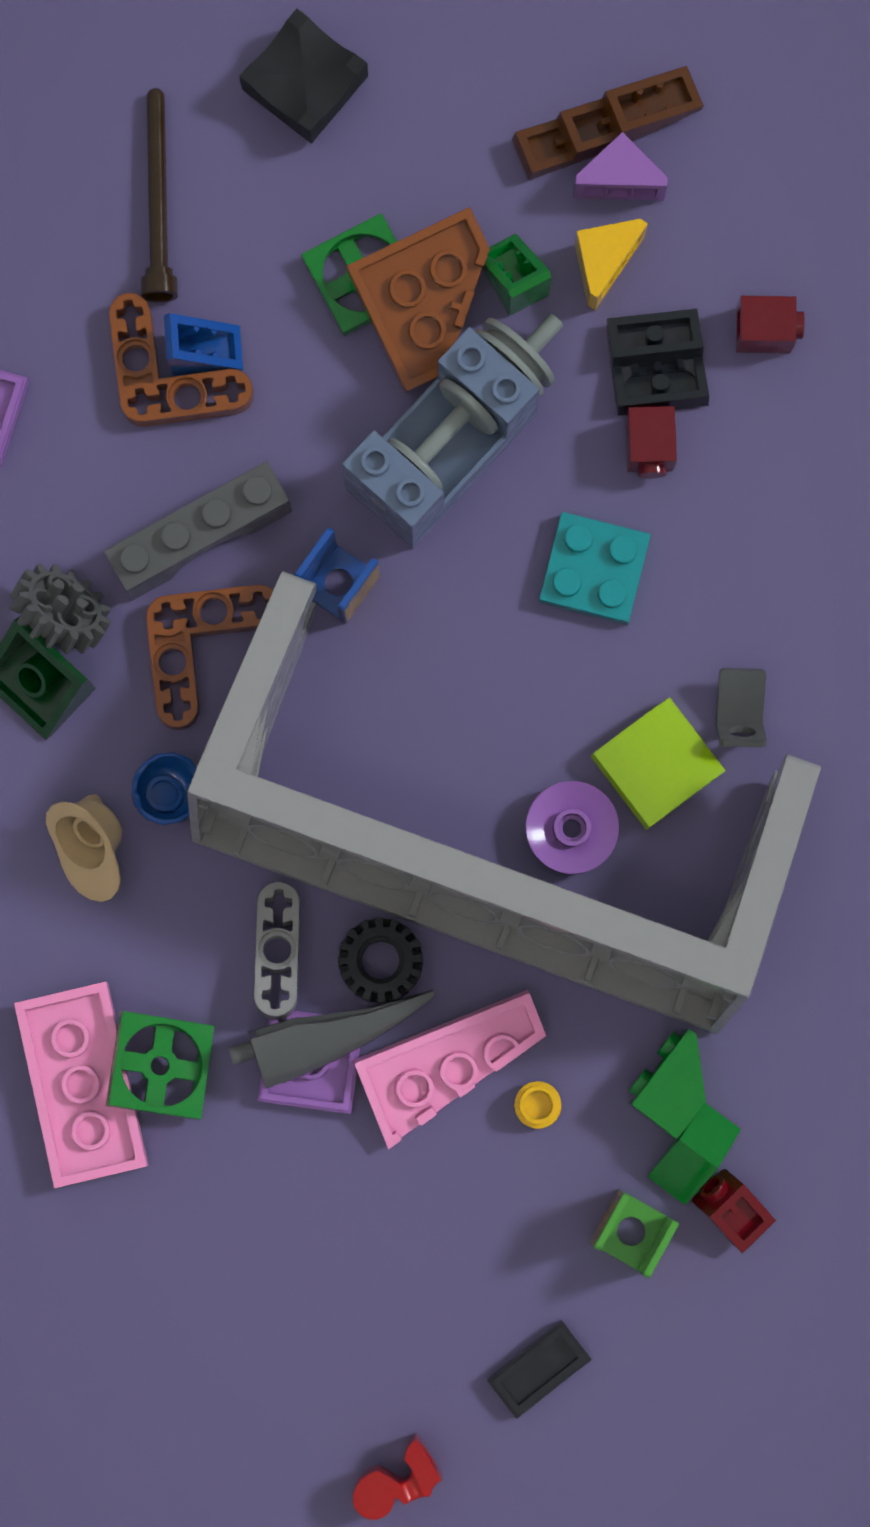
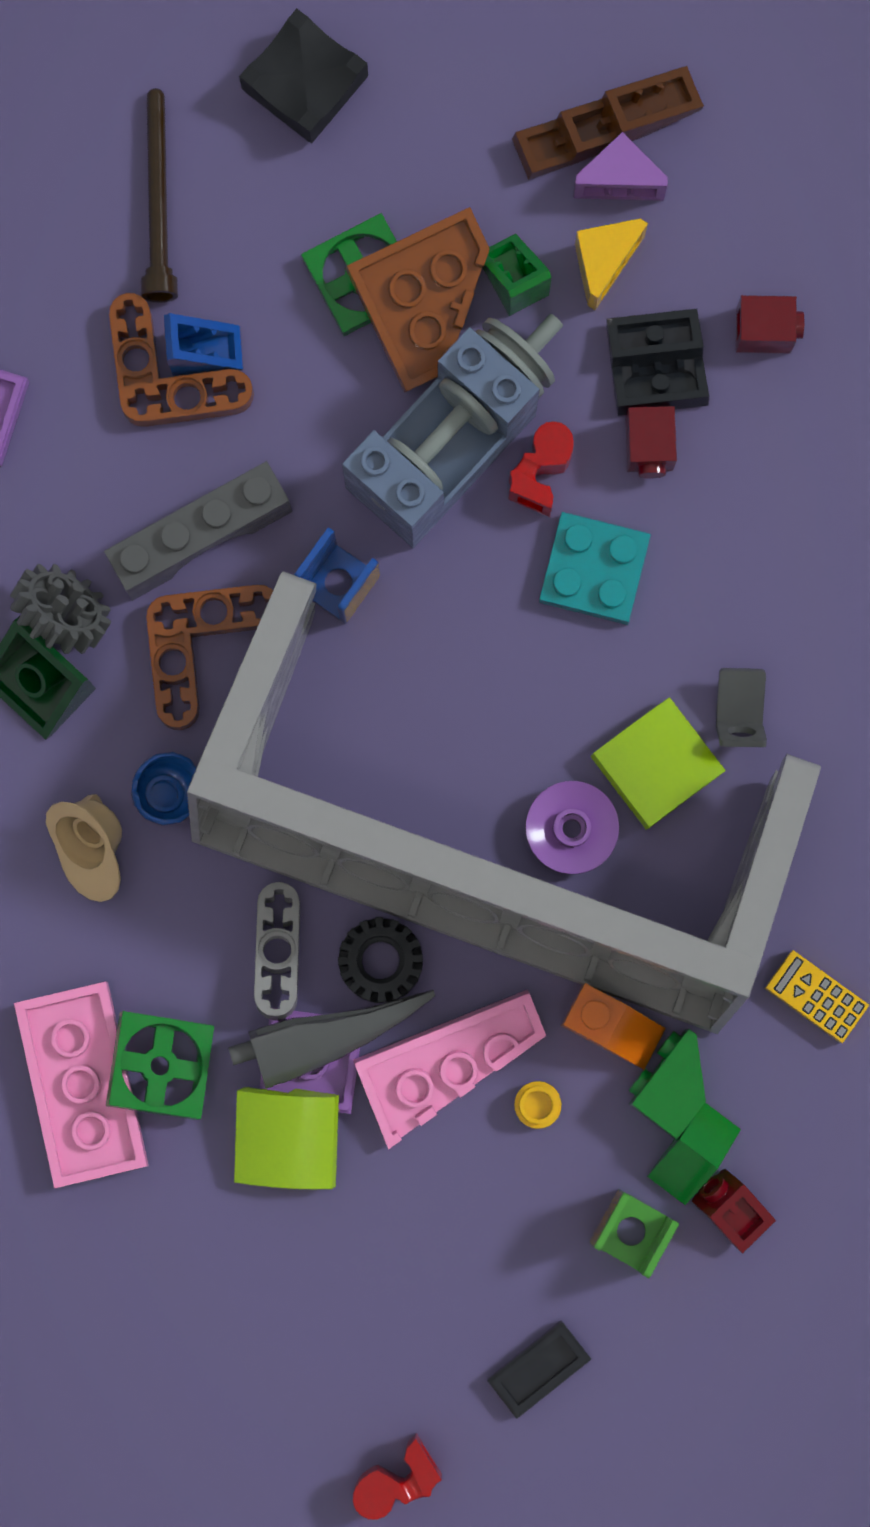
(286, 1138): none -> lime slope
(551, 455): none -> red leg
(613, 1026): none -> orange slope
(816, 996): none -> tile

